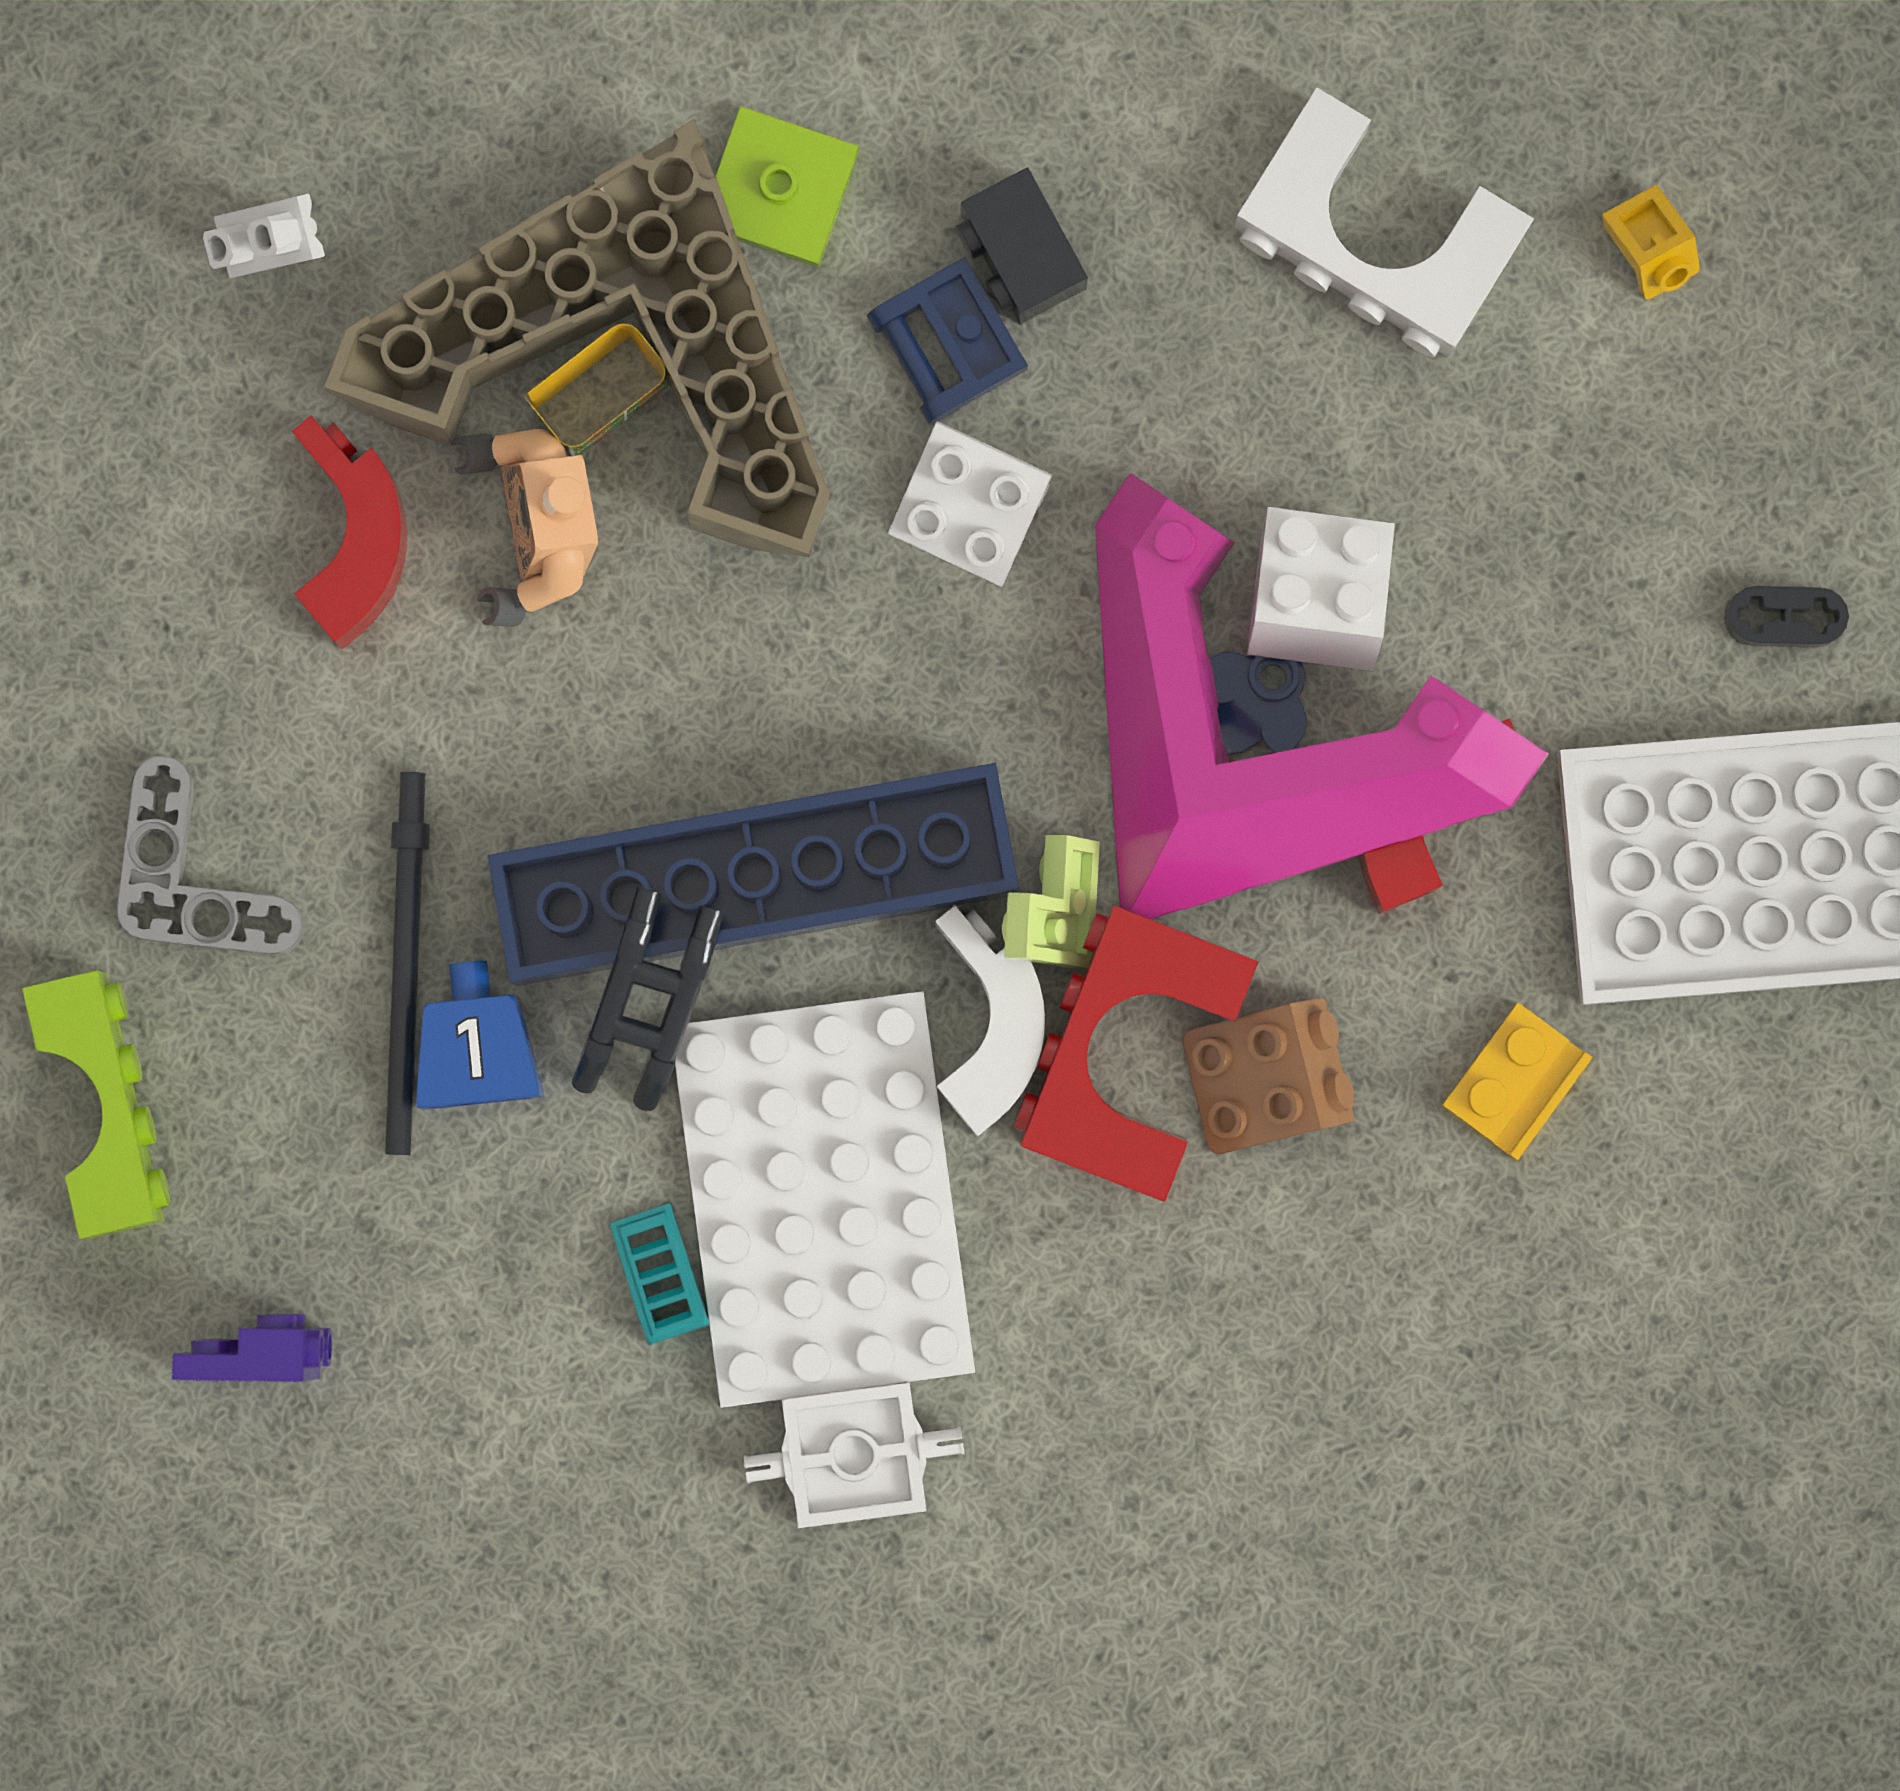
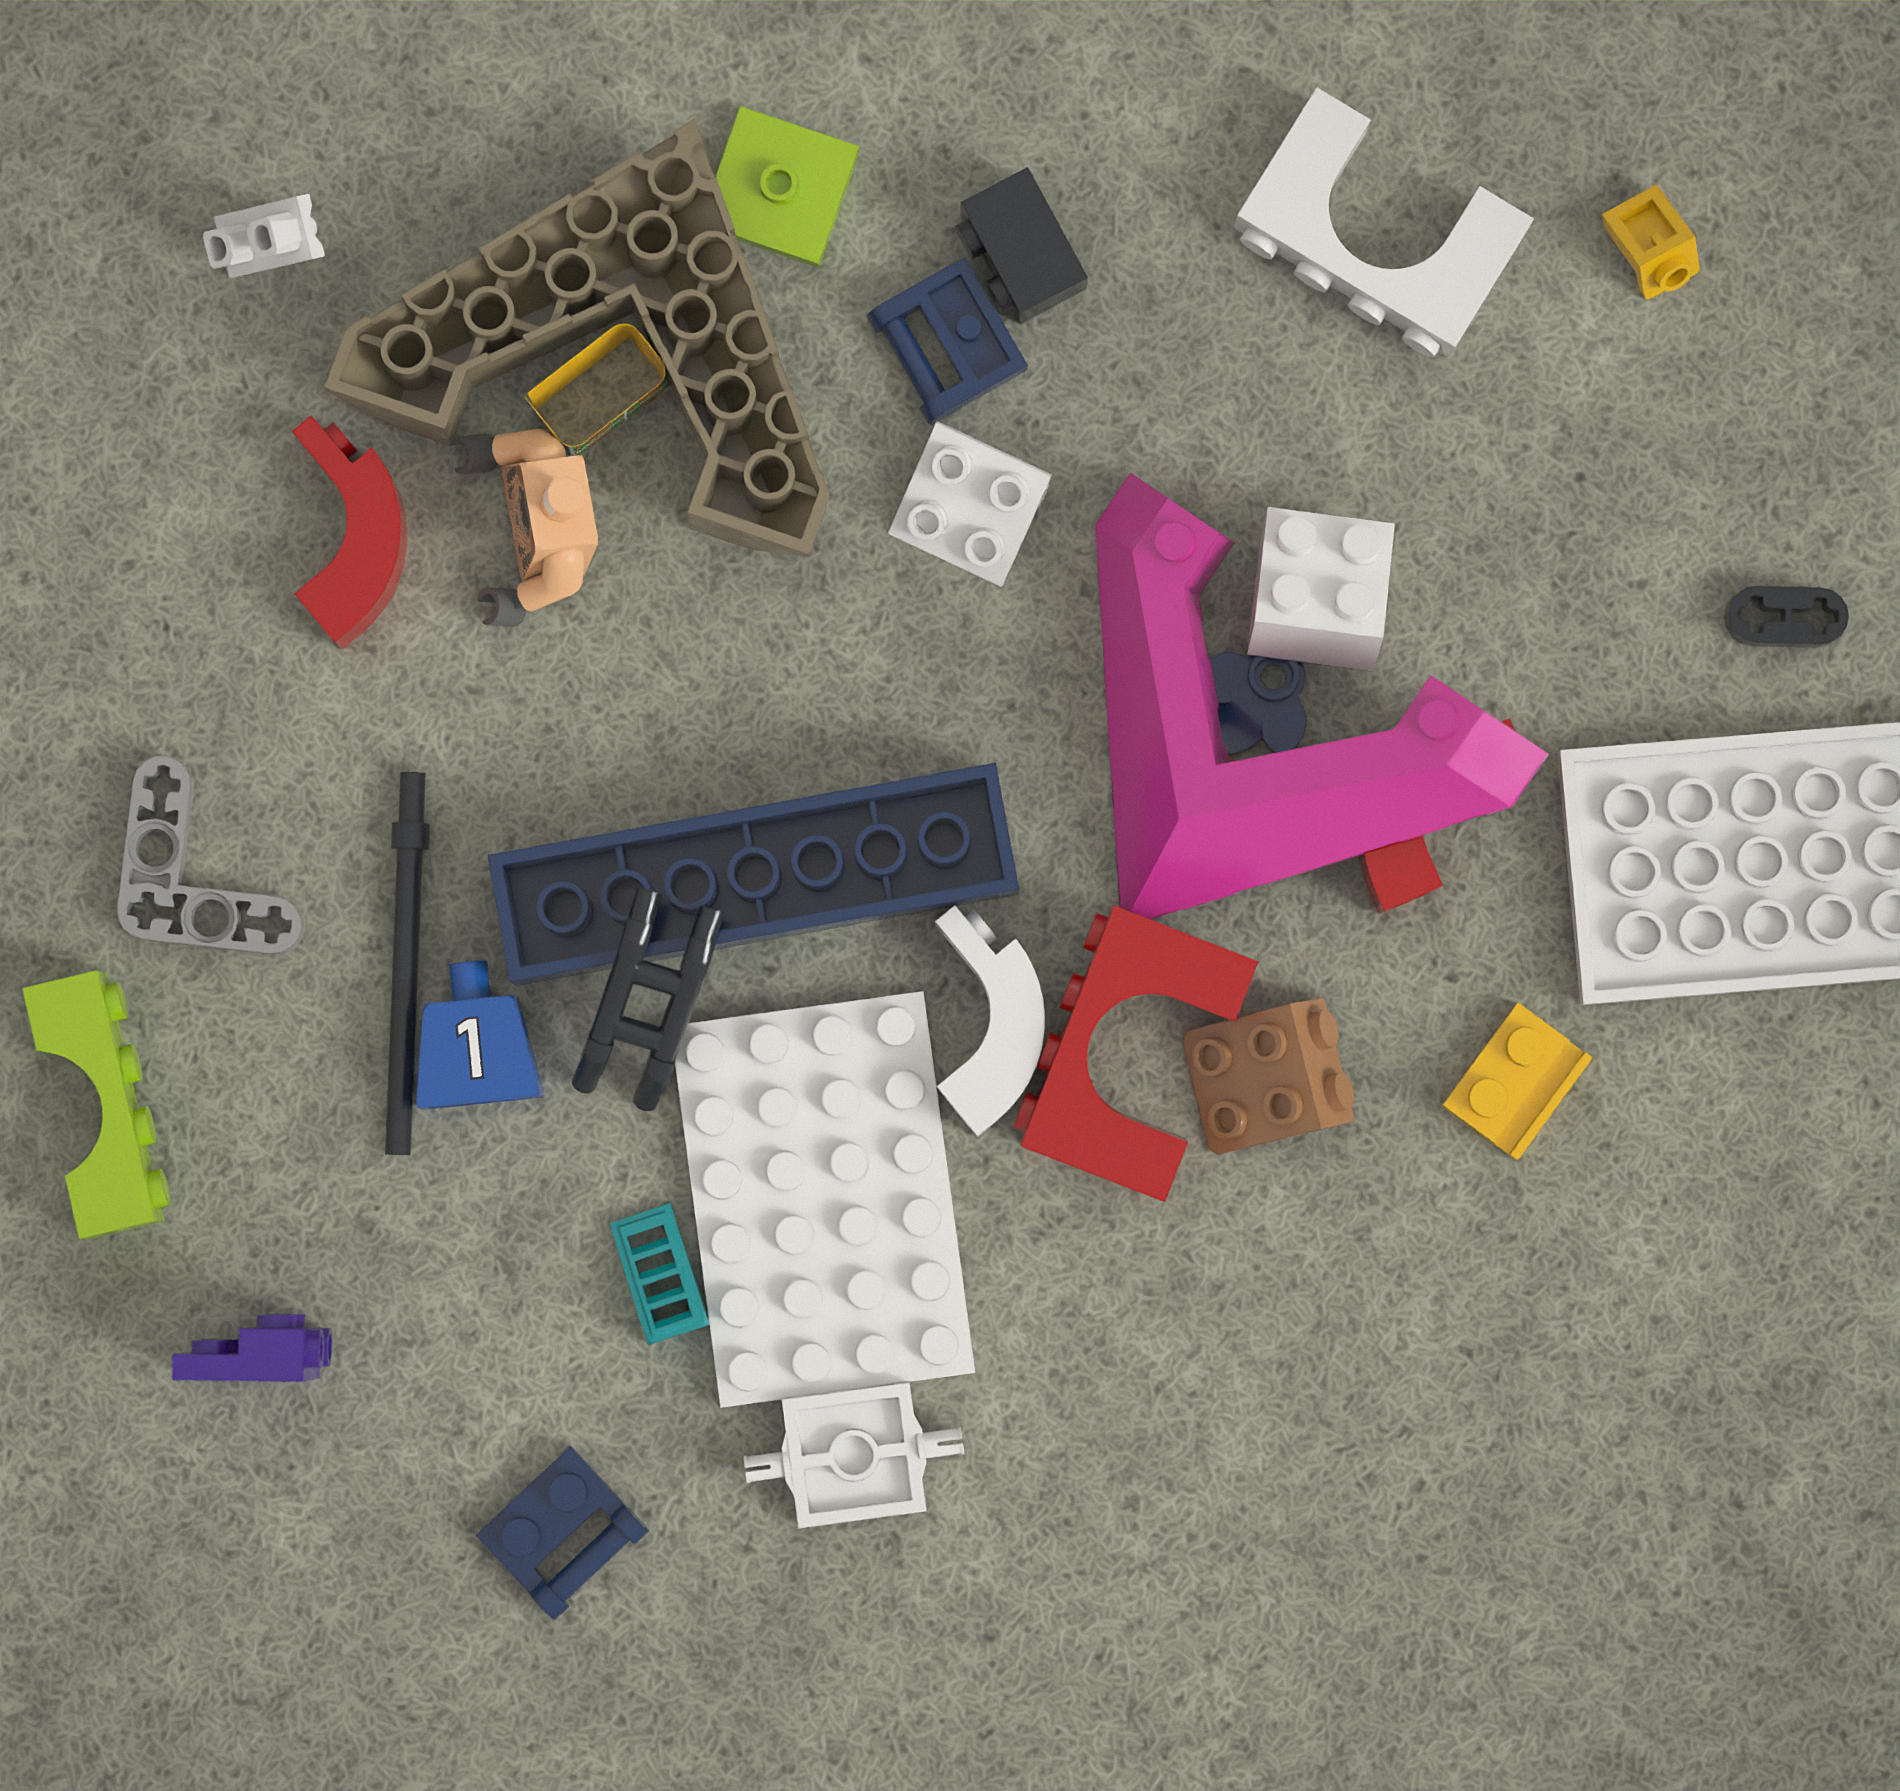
(546, 1517): none -> dark blue plate
(1055, 924): yellowish green plate -> none

